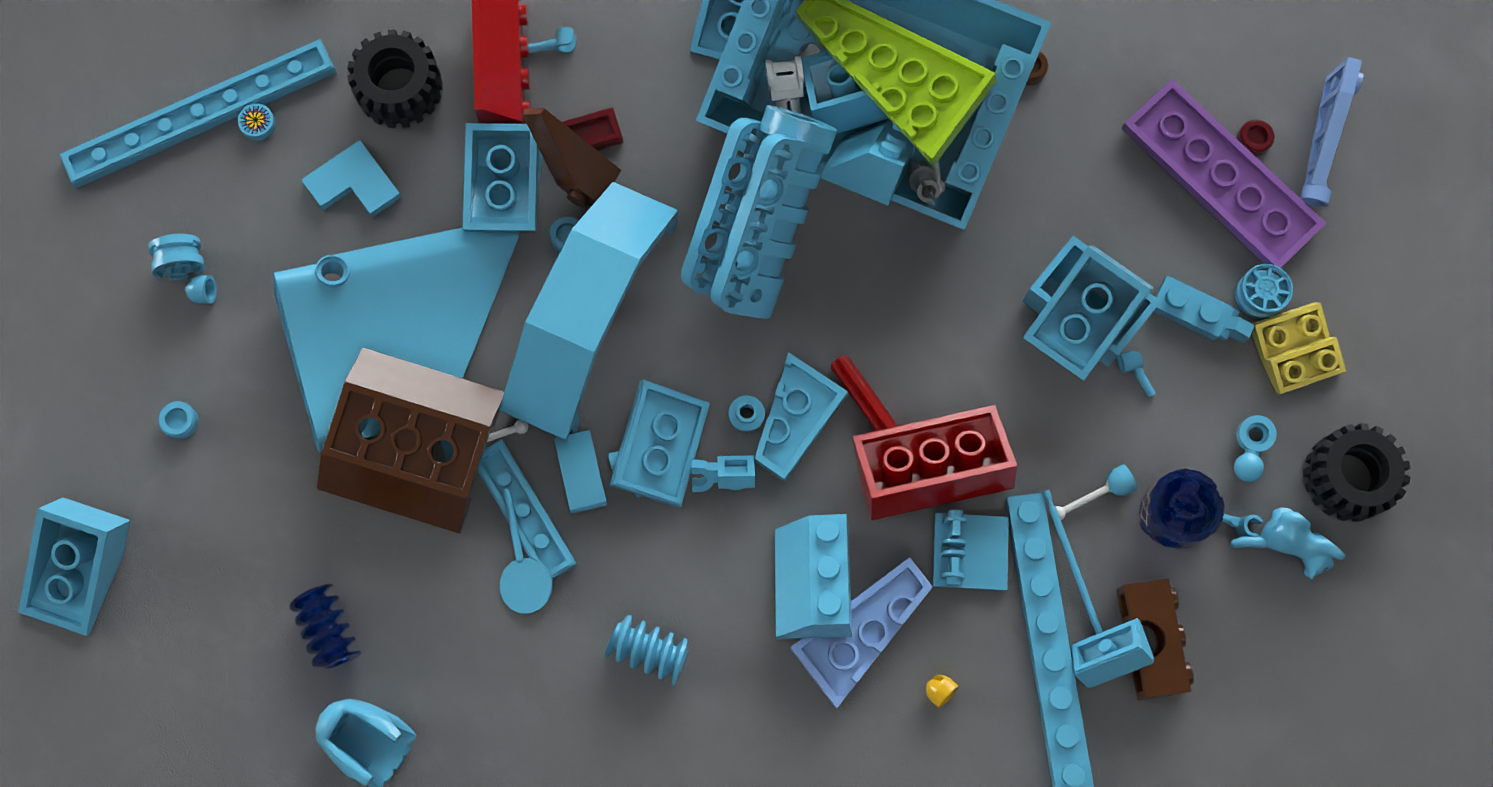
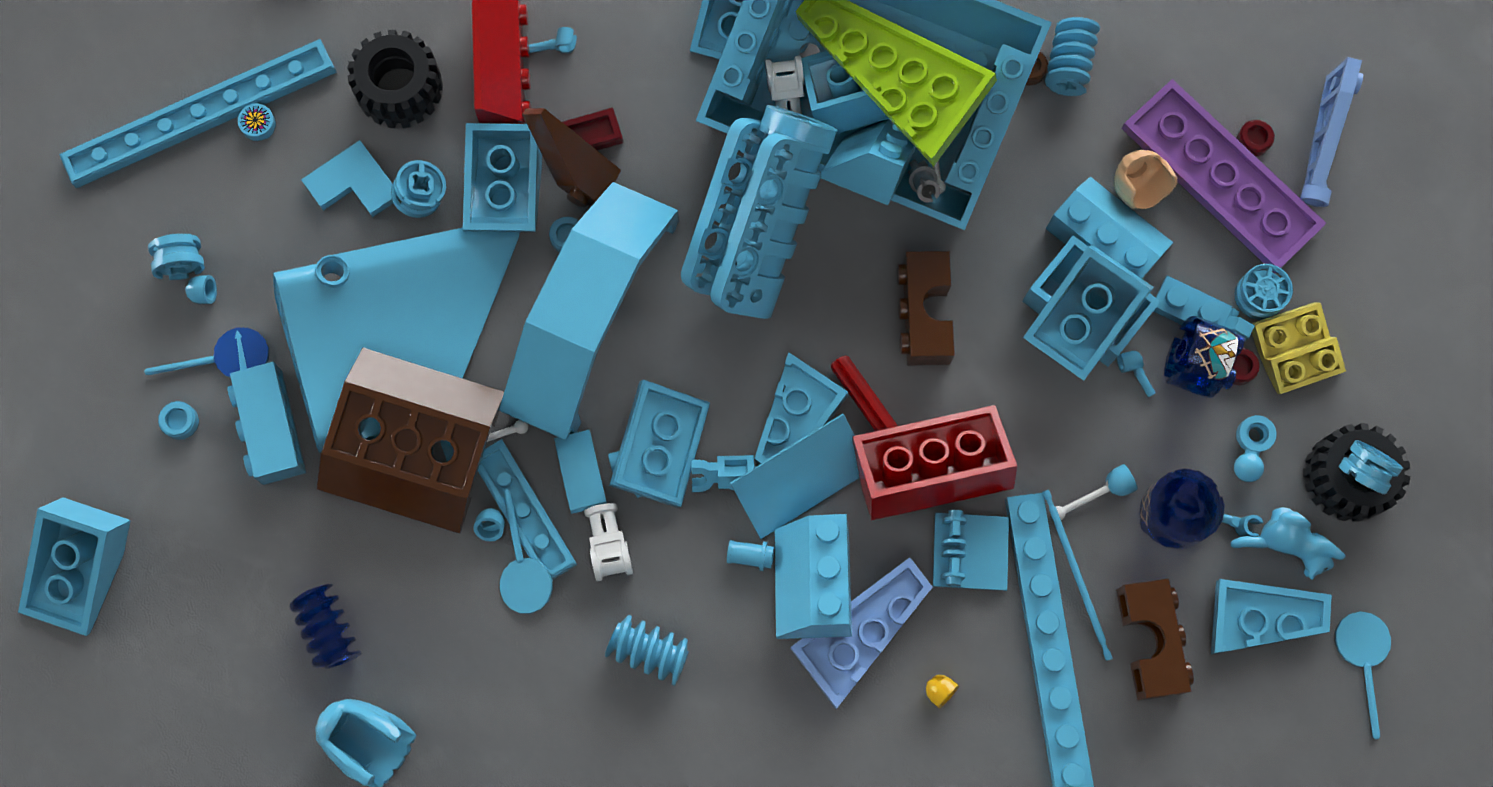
(233, 352): none -> blue piece
(266, 423): none -> medium azure brick
(419, 189): none -> medium azure wheel
(492, 527): none -> medium azure hinge
(608, 548): none -> white connector
(741, 423): medium azure plate -> none
(750, 554): none -> medium azure pin
(798, 476): none -> medium azure window
(926, 339): none -> reddish brown arch
(1072, 56): none -> medium azure piece
(1110, 226): none -> medium azure slope
(1111, 654): medium azure slope -> none
(1144, 179): none -> light nougat hair
(1203, 357): none -> clear blue brick
(1246, 366): none -> dark red tile
(1265, 614): none -> medium azure wing
(1364, 643): none -> medium azure piece
(1370, 467): none -> medium azure wheel

